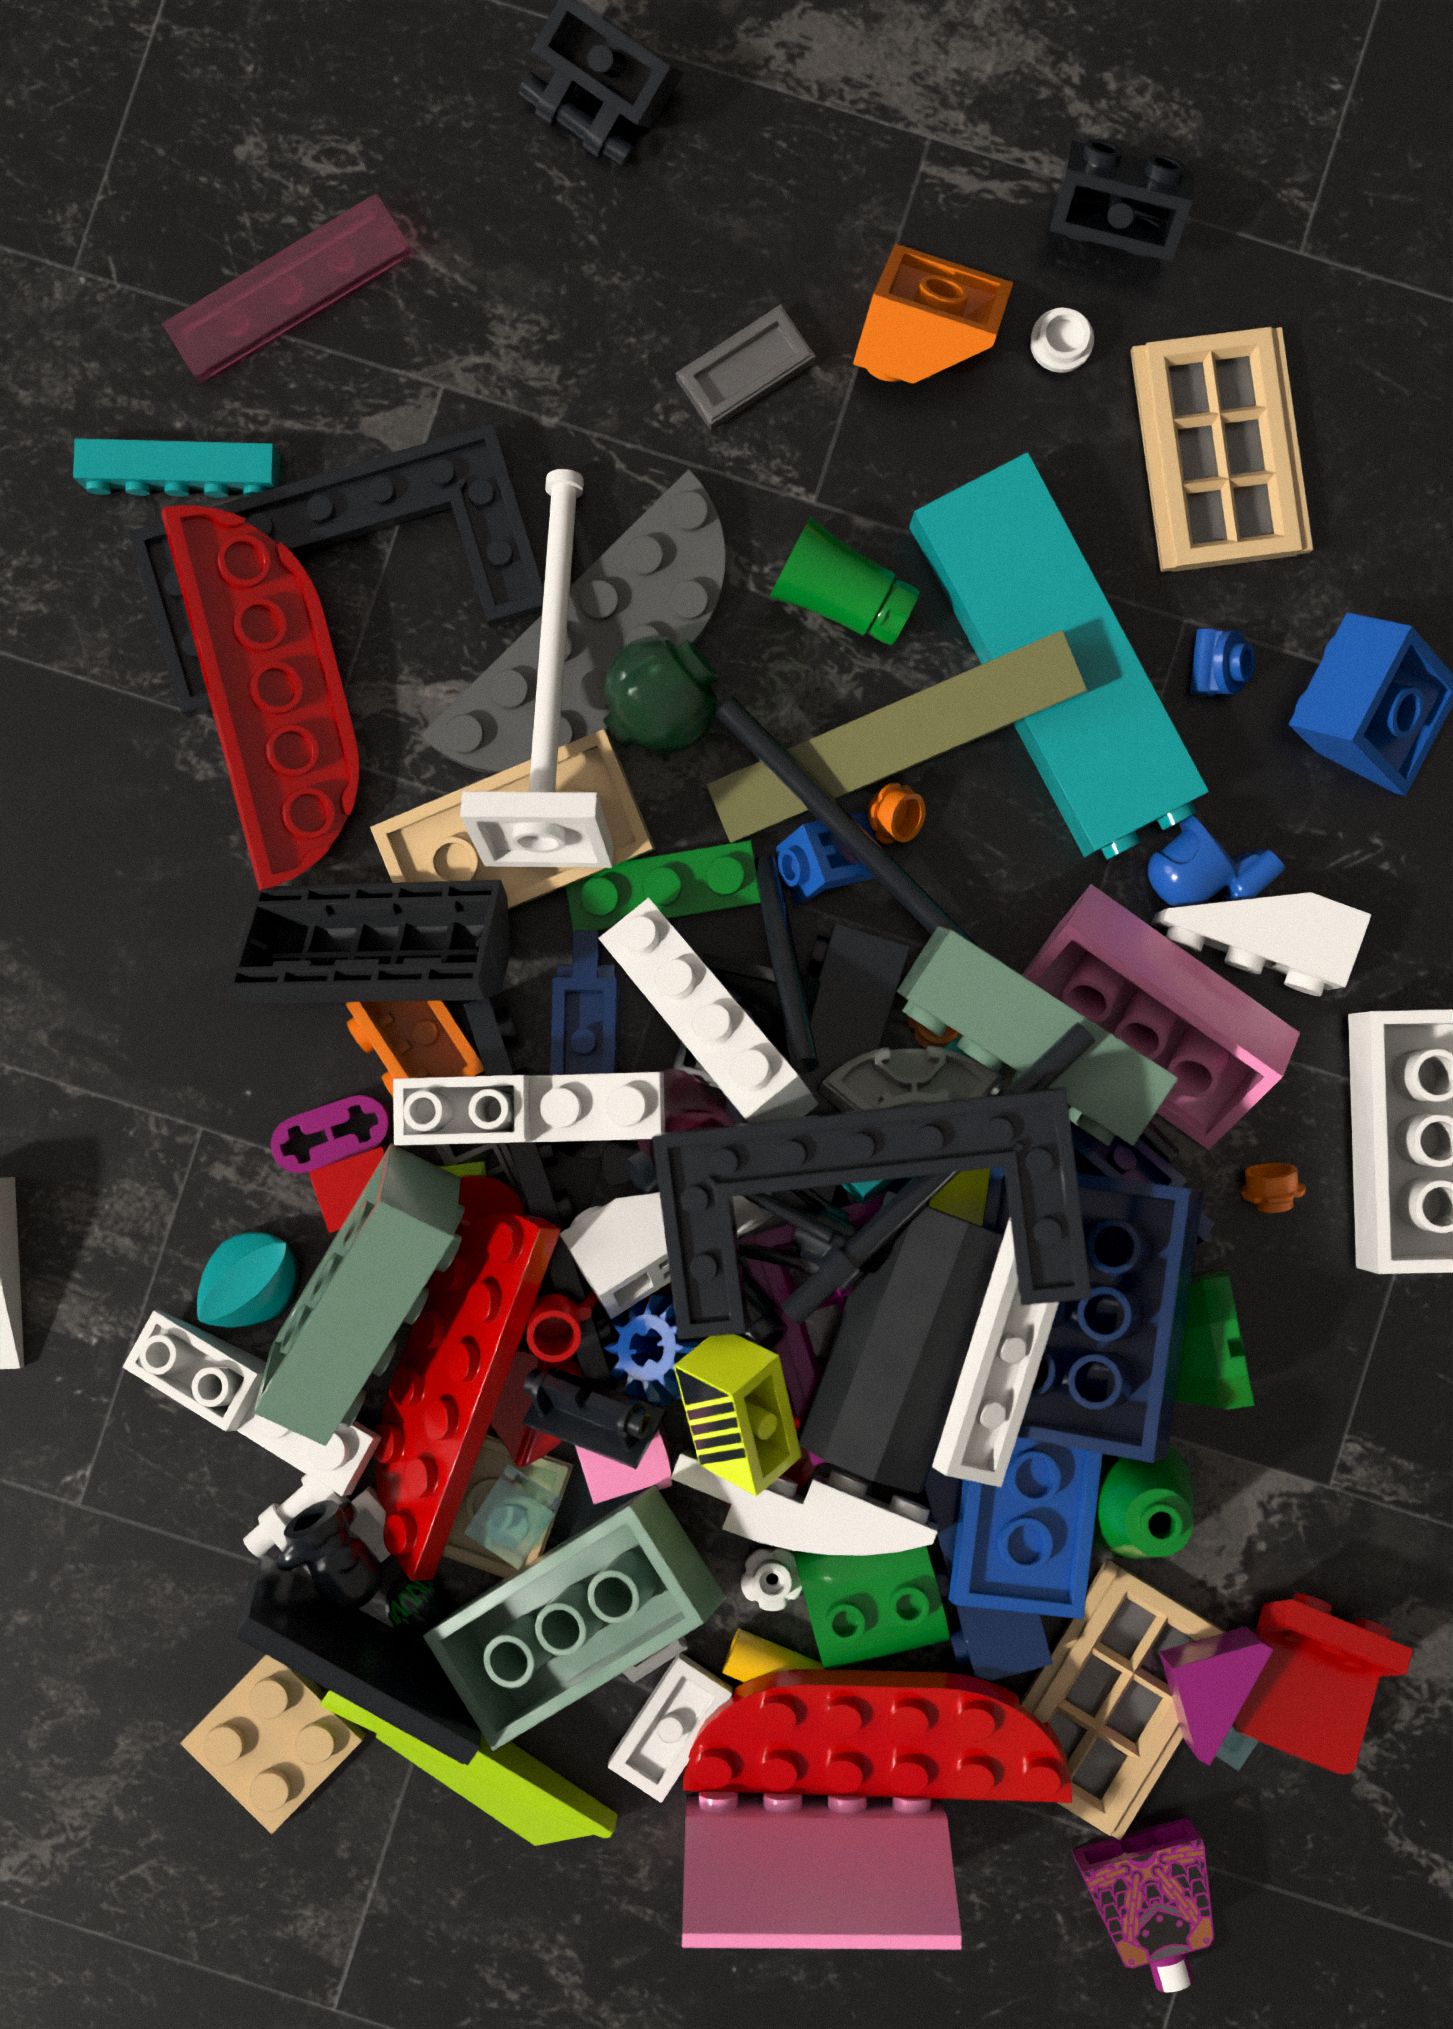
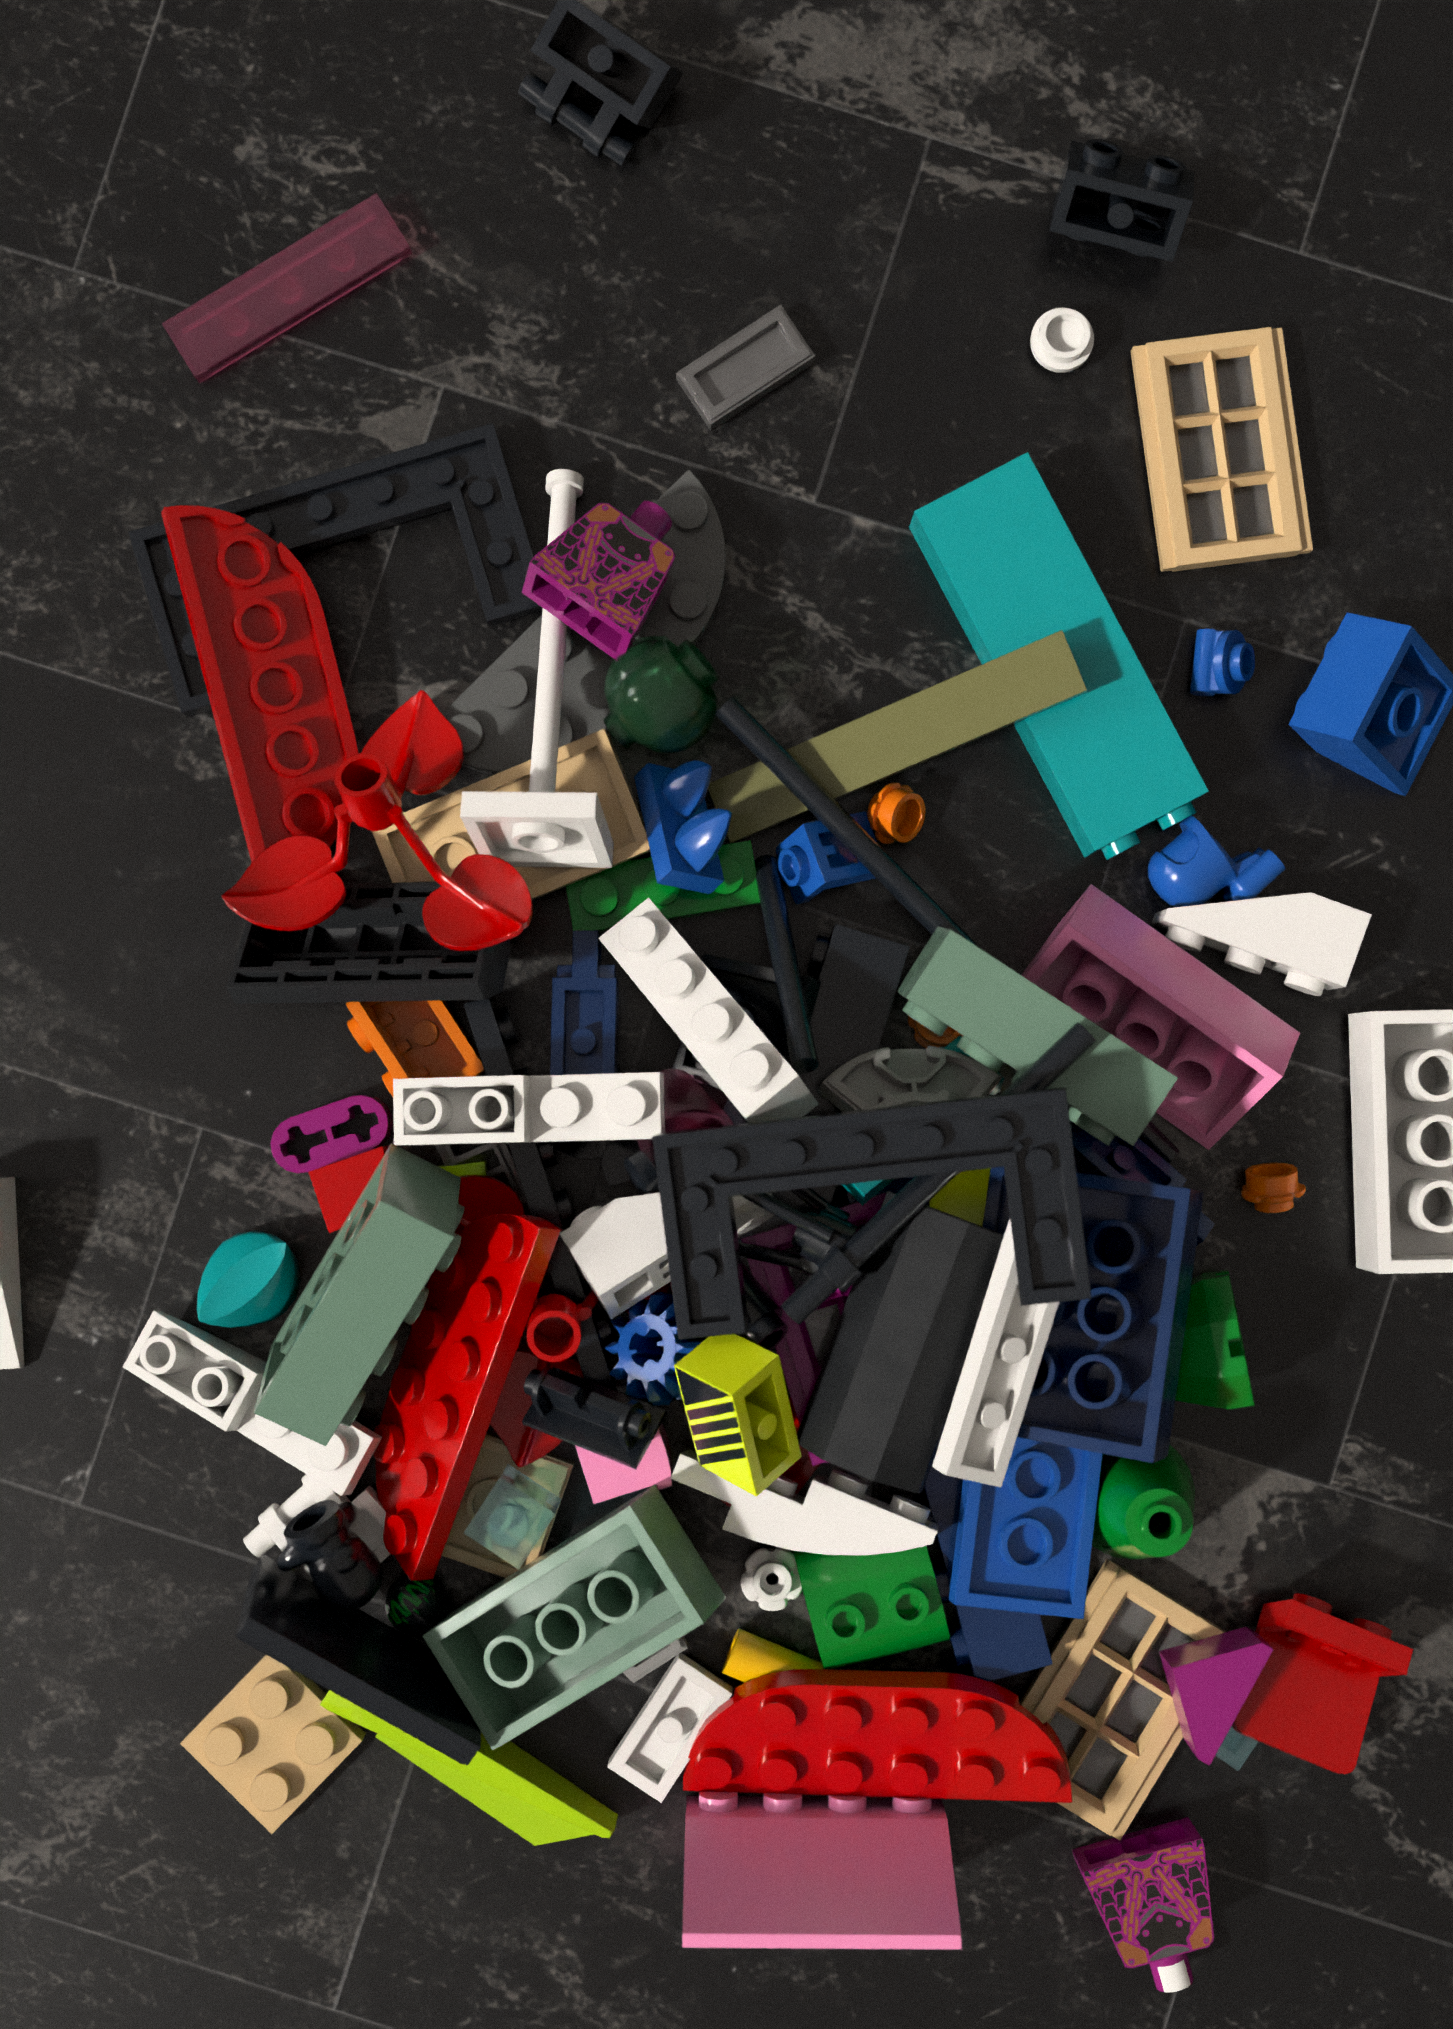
(175, 467): teal piece -> none
(413, 751): none -> red plant
(604, 574): none -> magenta torso
(679, 826): none -> blue tile
(844, 585): green plant -> none
(928, 316): orange slope -> none

